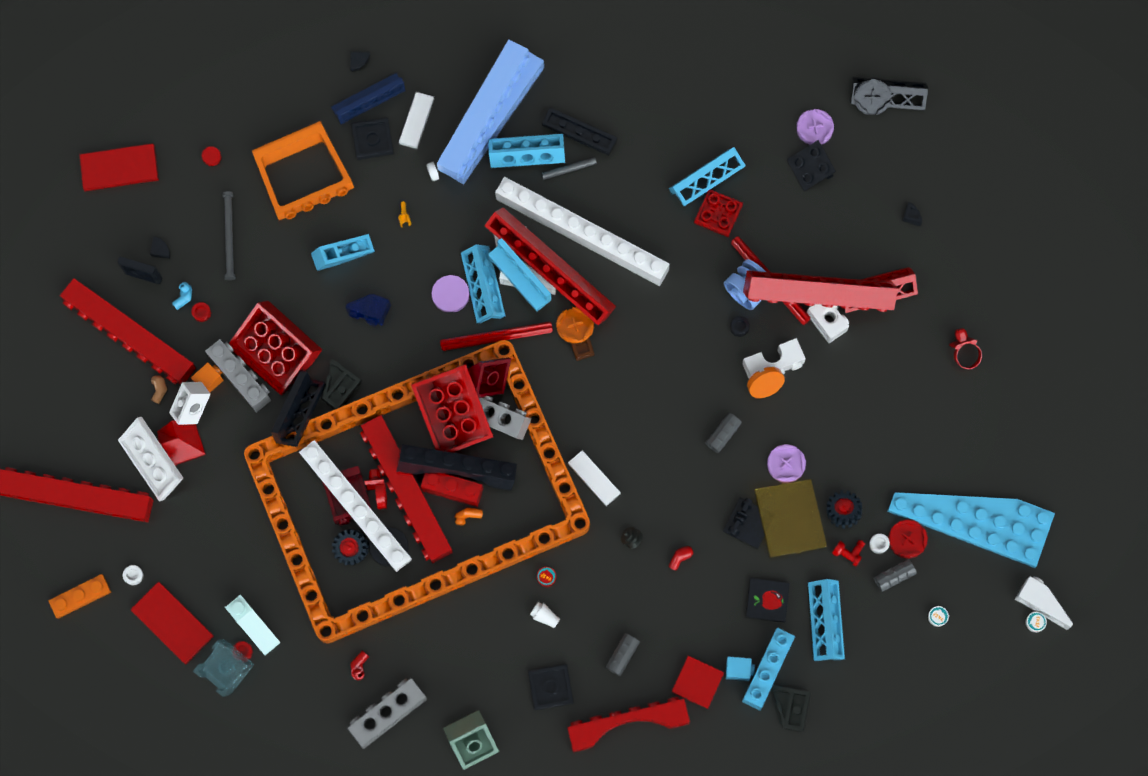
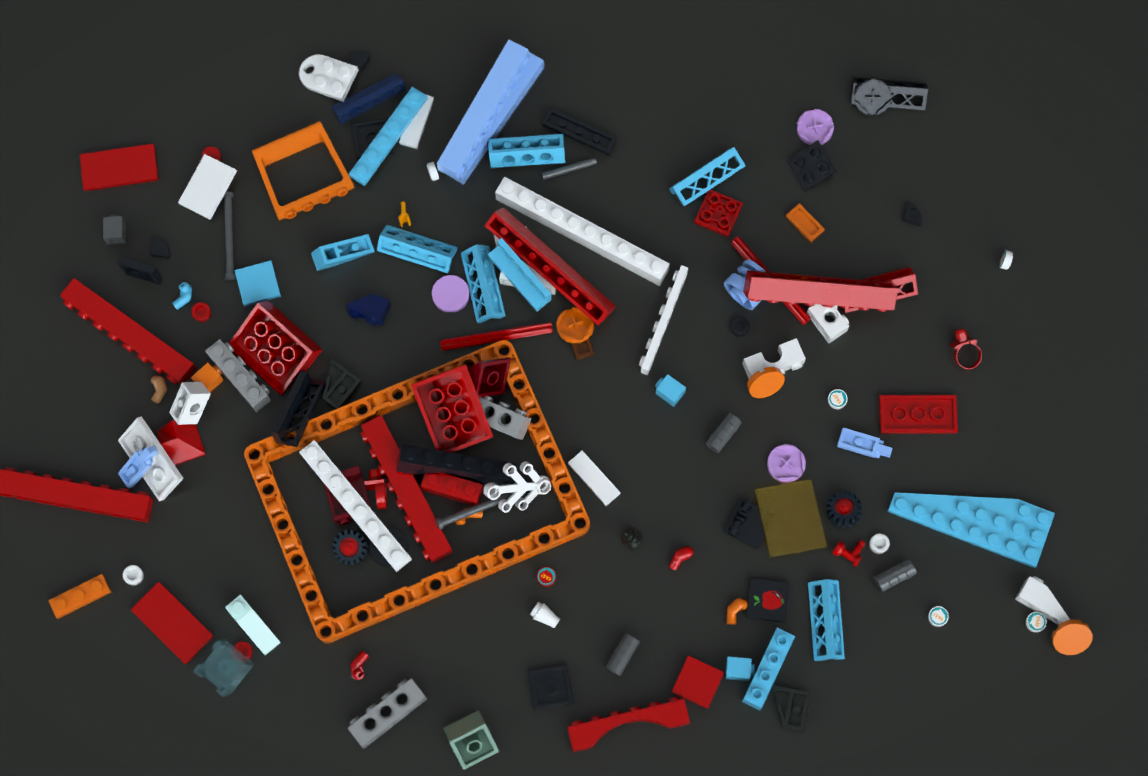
(114, 229): none -> dark grey brick
(137, 466): none -> light blue hinge
(207, 186): none -> white tile
(257, 283): none -> medium azure tile
(329, 76): none -> white plate
(388, 136): none -> medium azure plate
(416, 250): none -> medium azure fence
(470, 511): none -> dark grey bar
(519, 488): none -> white plant
(666, 312): none -> white plate
(670, 390): none -> medium azure brick
(732, 609): none -> orange arm
(805, 223): none -> orange tile
(837, 399): none -> white tile
(863, 444): none -> light blue hinge
(907, 539): red tile -> none
(918, 414): none -> red tile
(1006, 259): none -> white tile
(1072, 637): none -> orange tile

